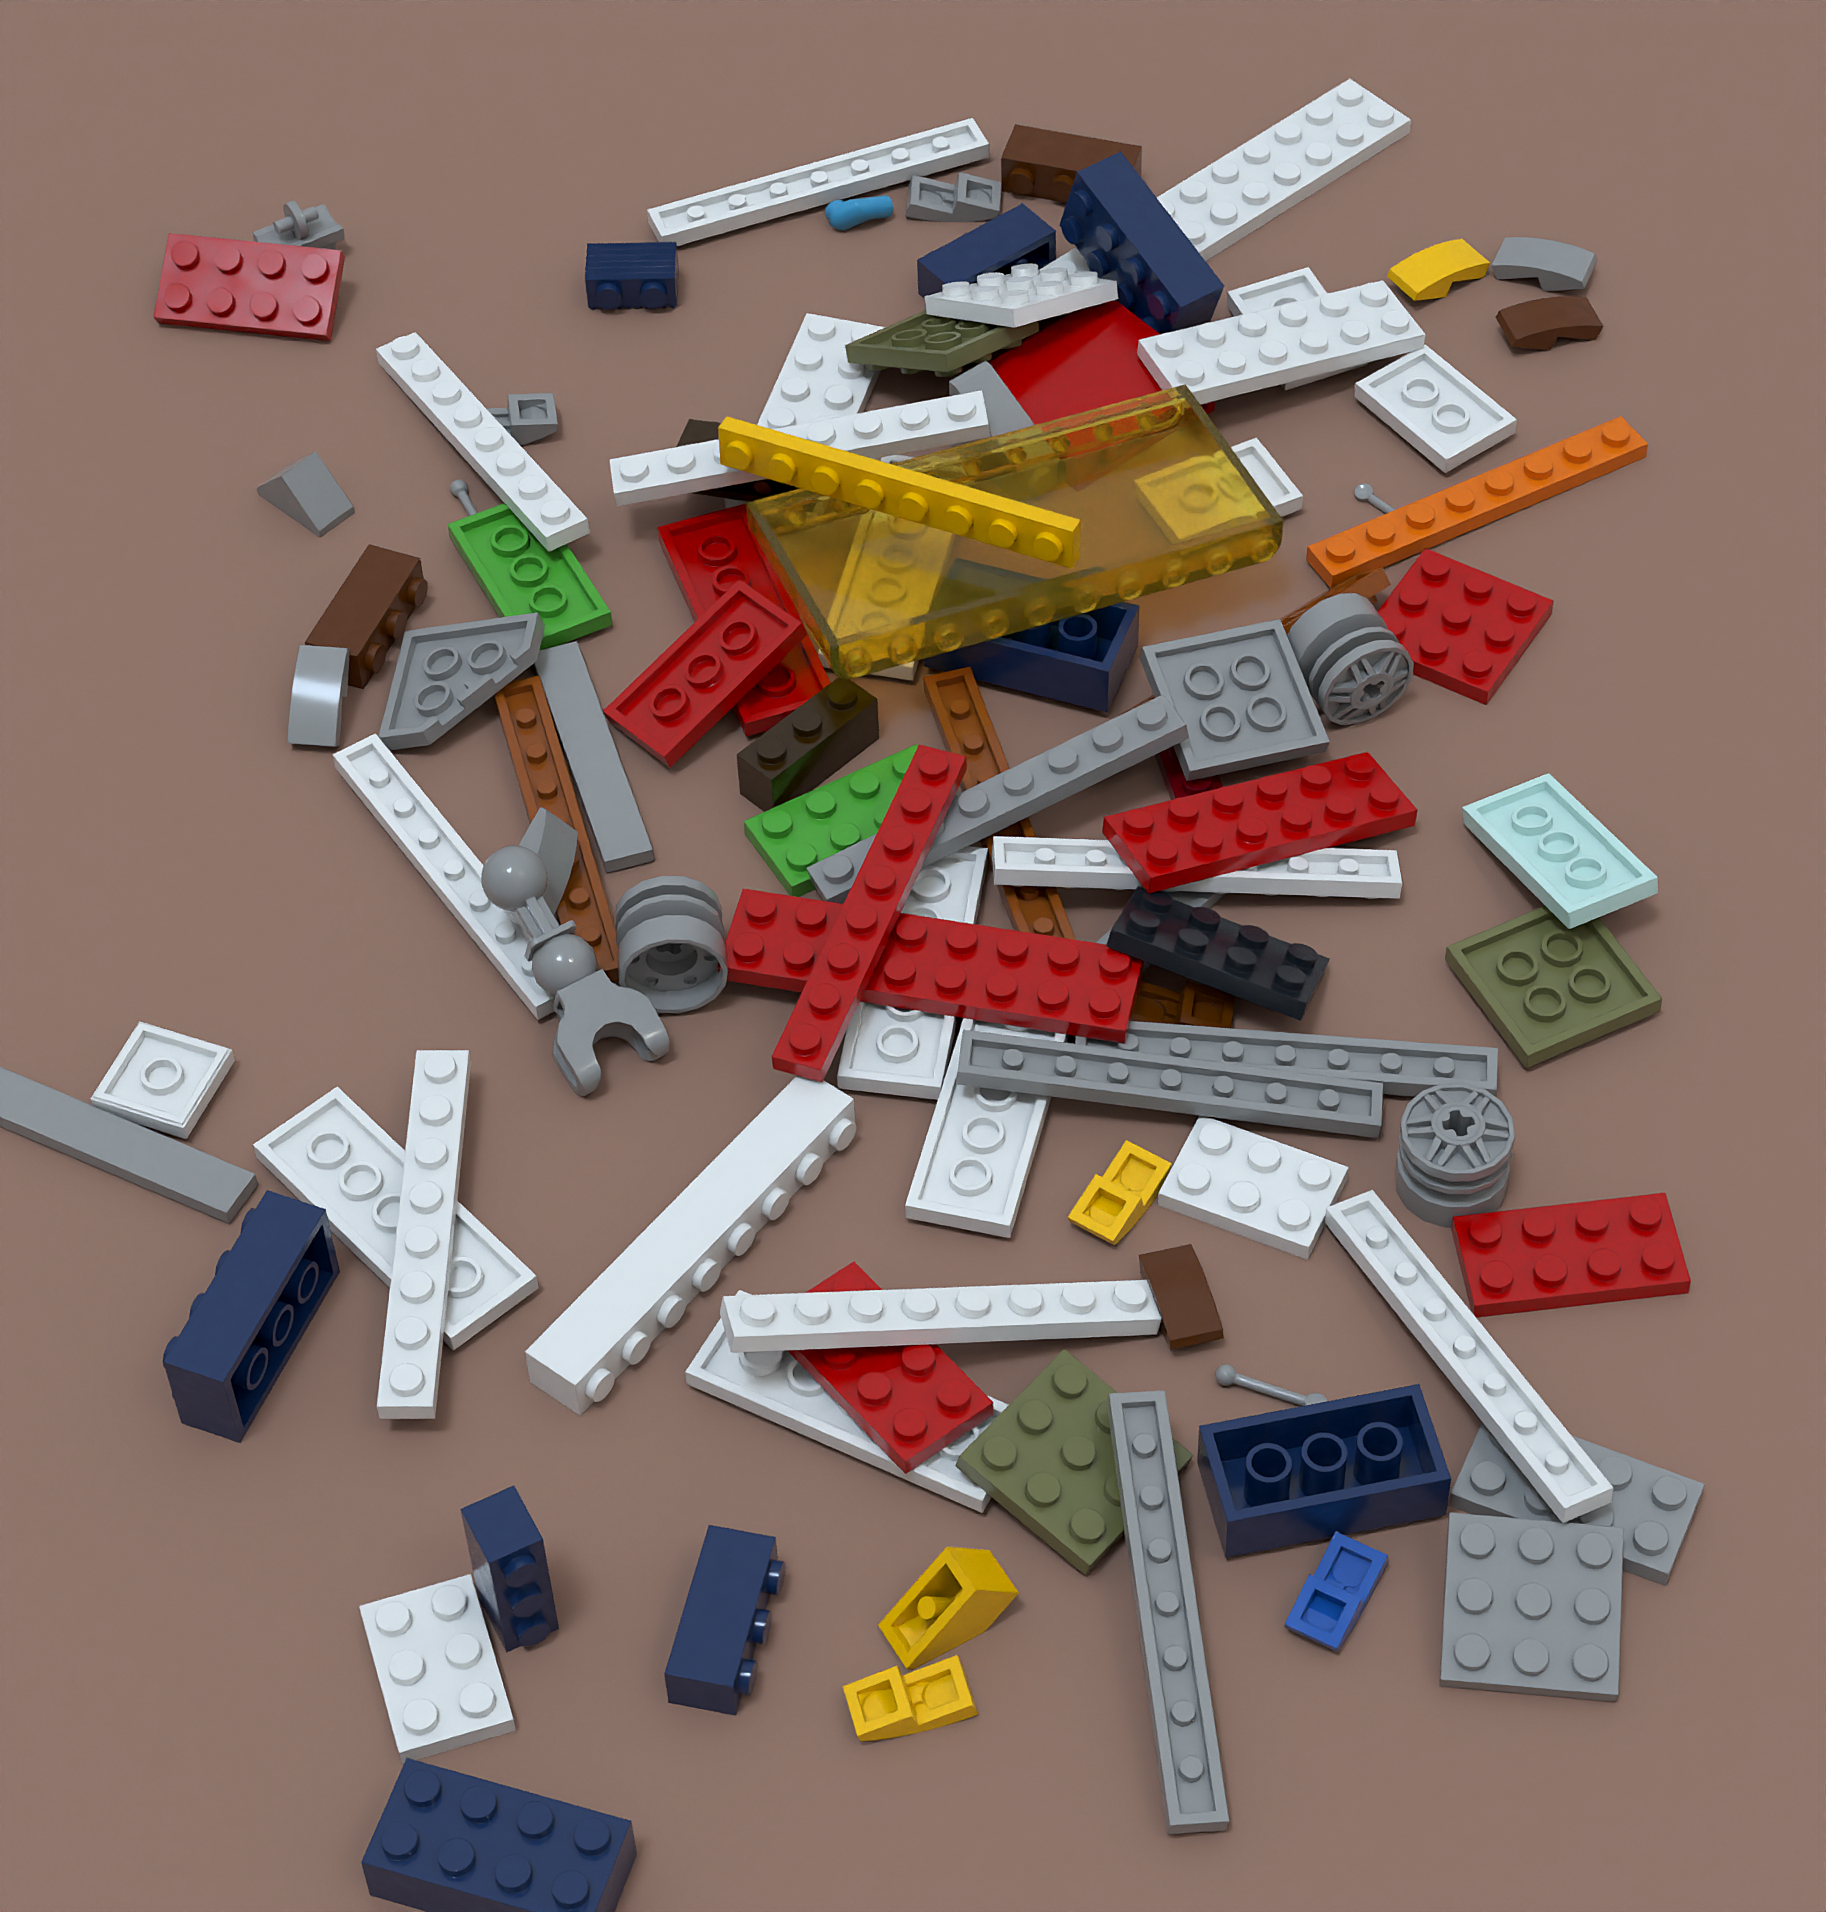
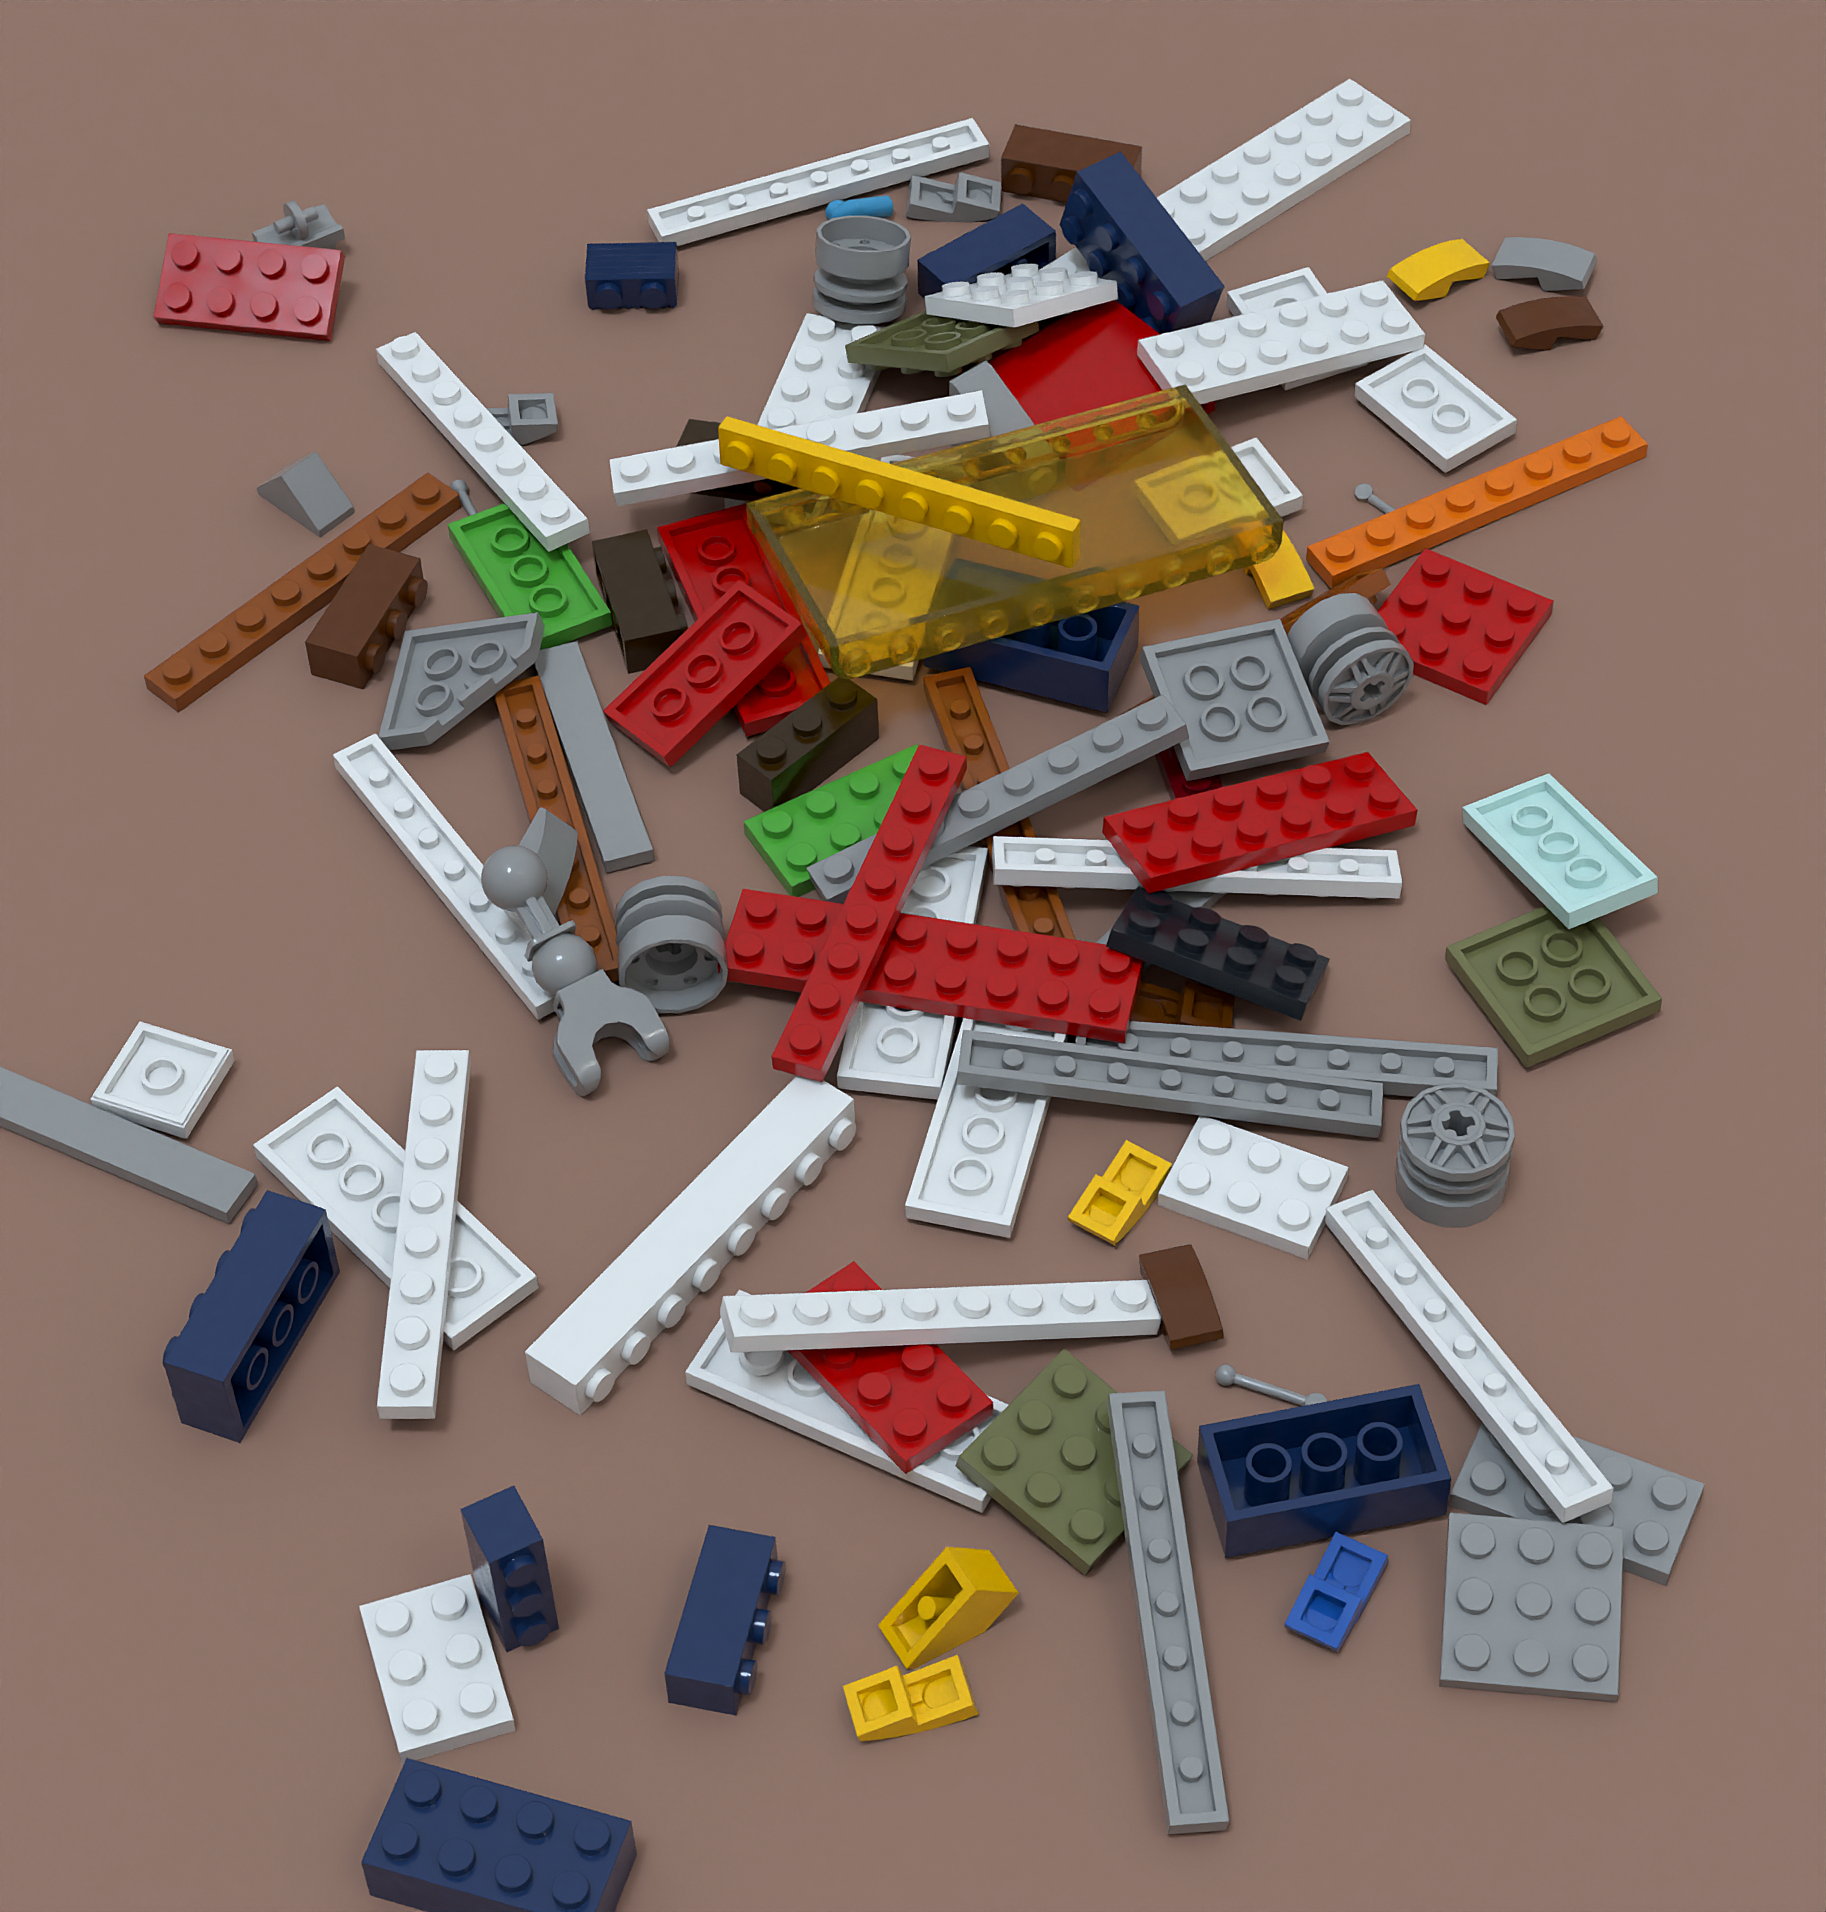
(298, 594): none -> dark orange plate
(318, 695): light grey slope -> none
(638, 597): none -> dark brown brick
(861, 269): none -> light grey wheel
(1282, 577): none -> yellow slope
(1570, 1255): red plate -> none

